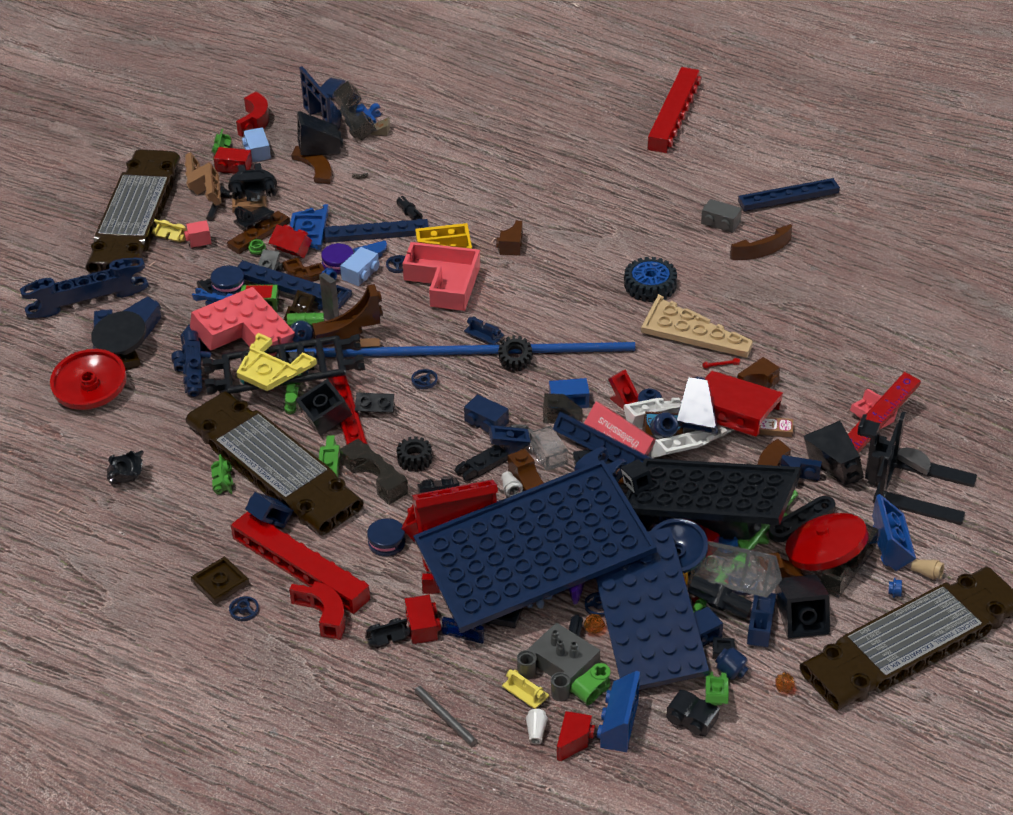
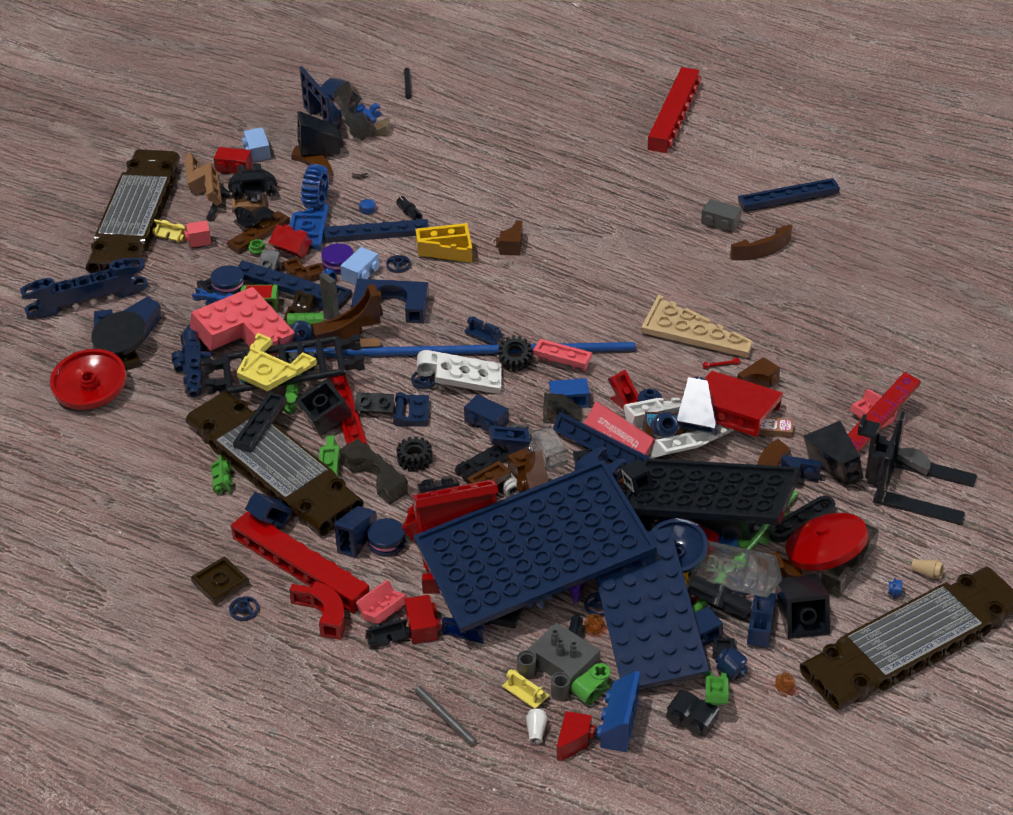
(124, 467): black hair -> none
(221, 140): bright green hinge -> none
(259, 113): red arch -> none
(259, 422): none -> black tile
(315, 186): none -> blue gear
(352, 530): none -> dark blue slope
(367, 206): none -> blue tile
(378, 247): blue tile -> none
(380, 603): none -> coral bracket
(407, 81): none -> black bar
(412, 293): none -> dark blue arch
(417, 410): none -> dark blue plate
(432, 361): none -> white hinge
(447, 269): coral piece -> none
(496, 471): none -> reddish brown panel
(534, 472): none -> reddish brown arch
(562, 354): none -> coral plate
(649, 278): black wheel -> none
(893, 534): blue slope -> none

